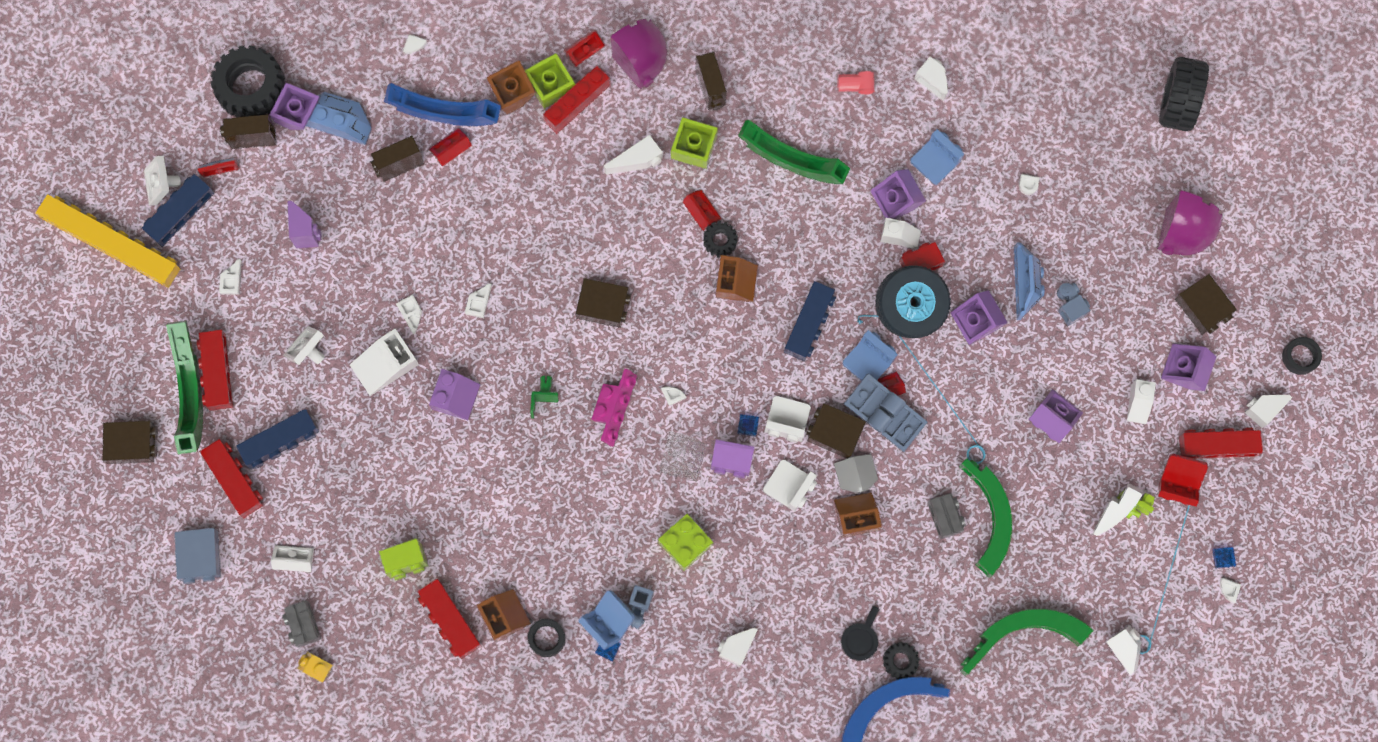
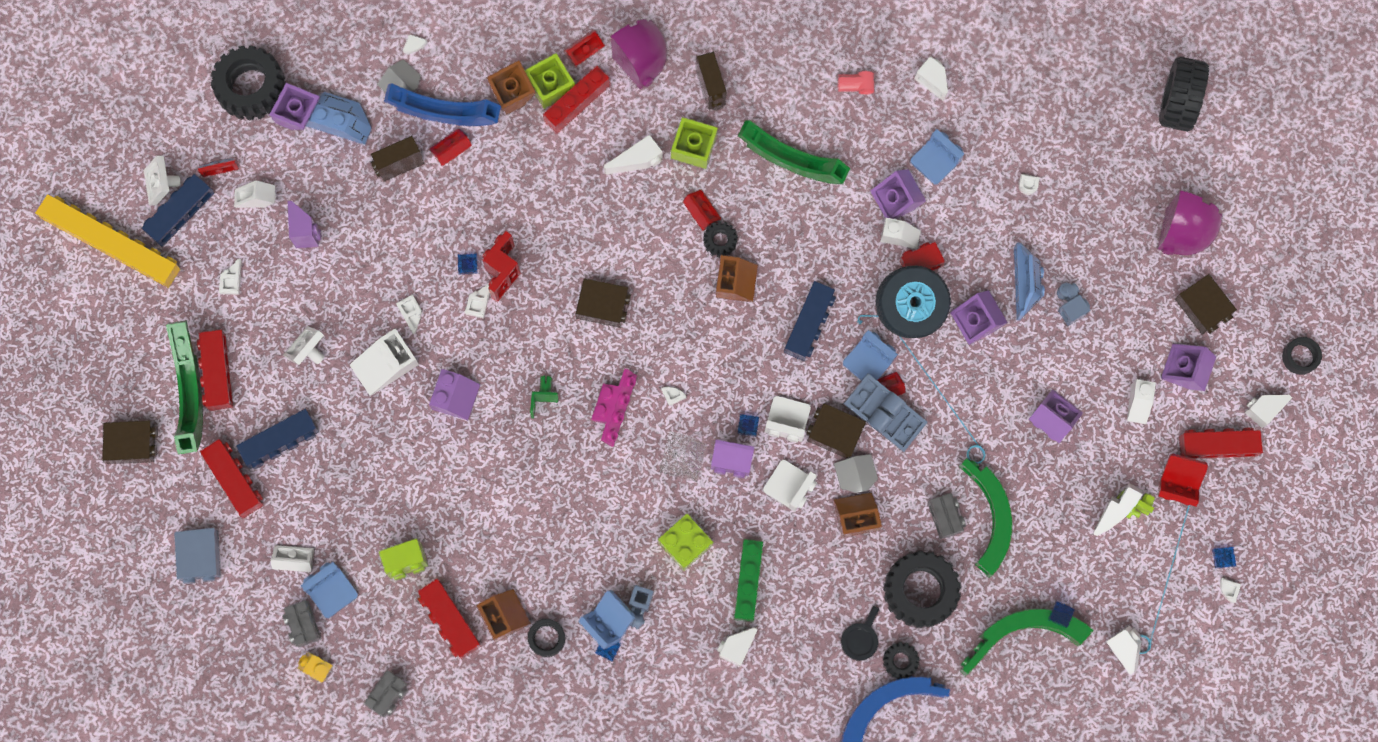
(248, 132): dark brown brick -> none
(255, 195): none -> white slope
(329, 589): none -> medium blue bracket
(386, 694): none -> flat silver brick
(401, 75): none -> light grey slope
(467, 264): none -> clear blue tile
(501, 266): none -> red bracket
(748, 580): none -> green brick
(933, 565): none -> black tyre
(1061, 614): none -> clear blue tile

